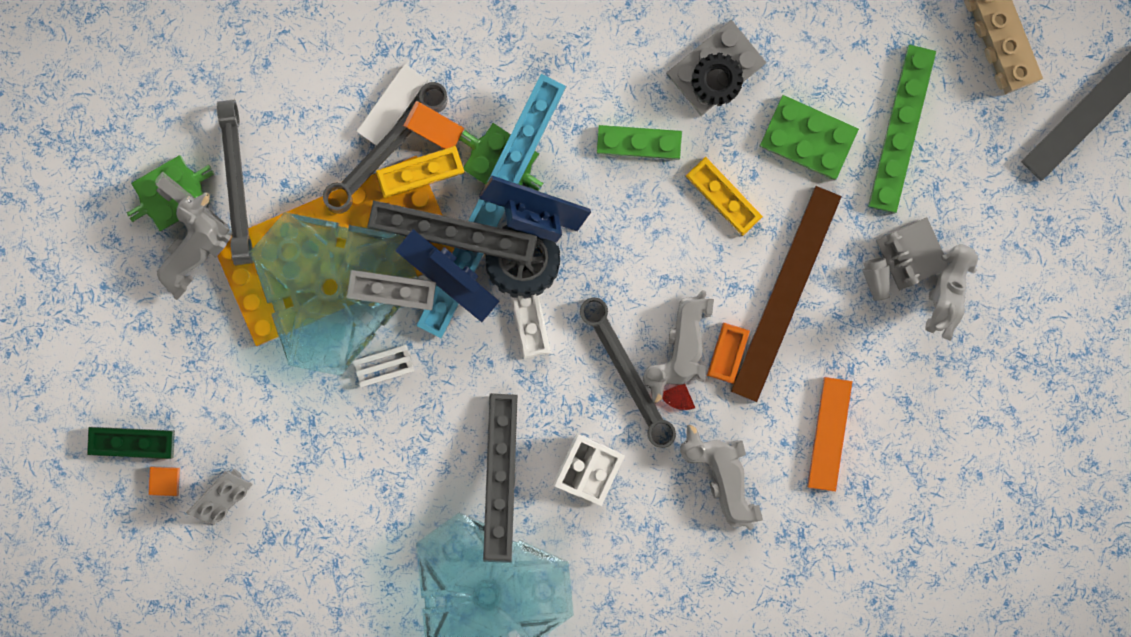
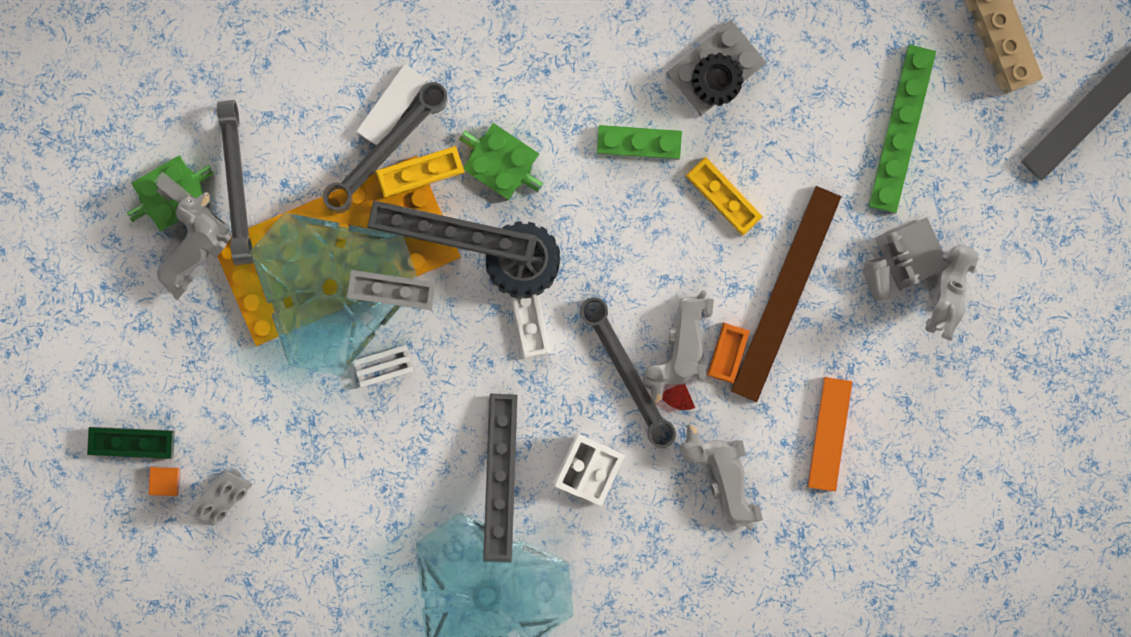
(433, 126): orange tile -> none
(449, 277): dark blue bracket -> none
(509, 167): medium azure plate -> none
(534, 210): dark blue bracket -> none
(809, 137): bright green plate -> none

